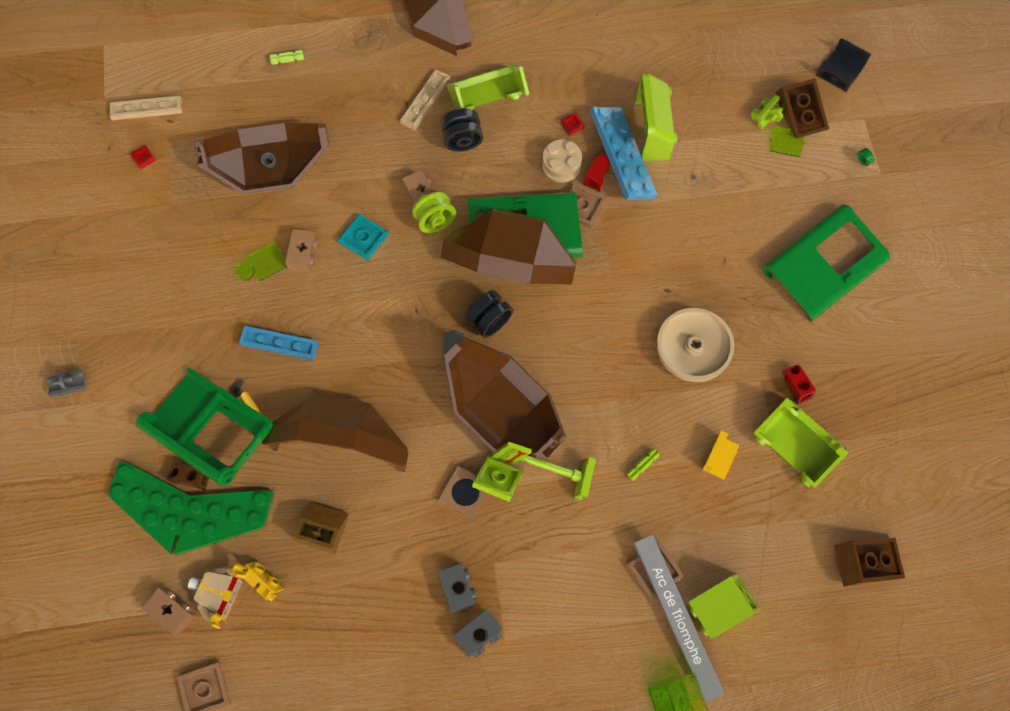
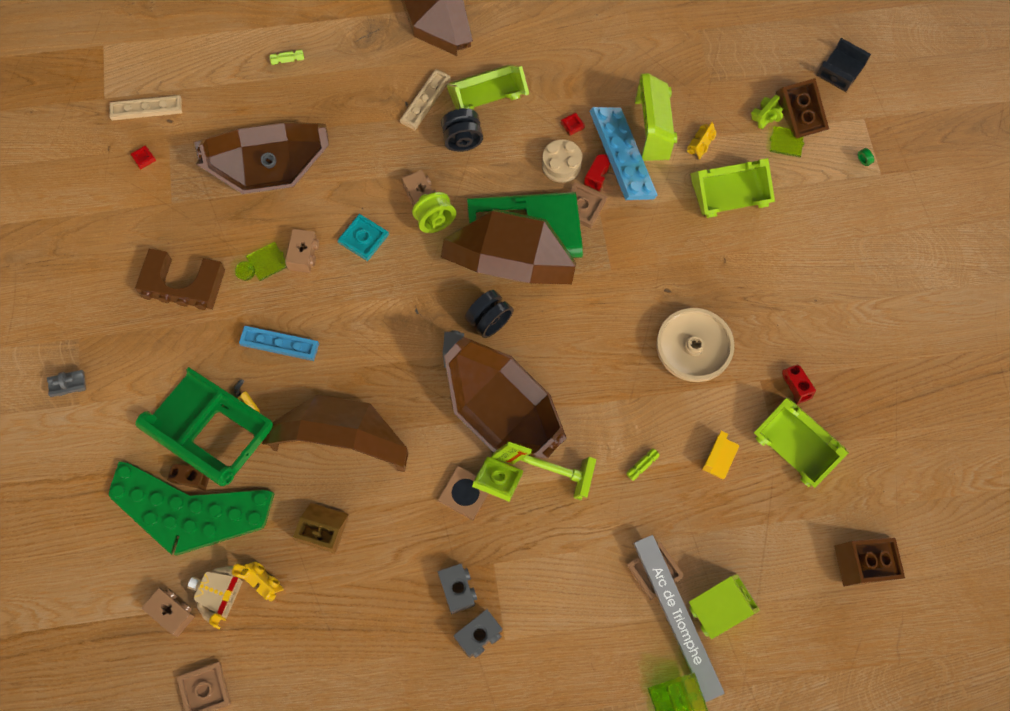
(200, 293): none -> reddish brown arch
(705, 135): none -> yellow hinge
(733, 187): none -> lime windscreen
(811, 277): green piece -> none

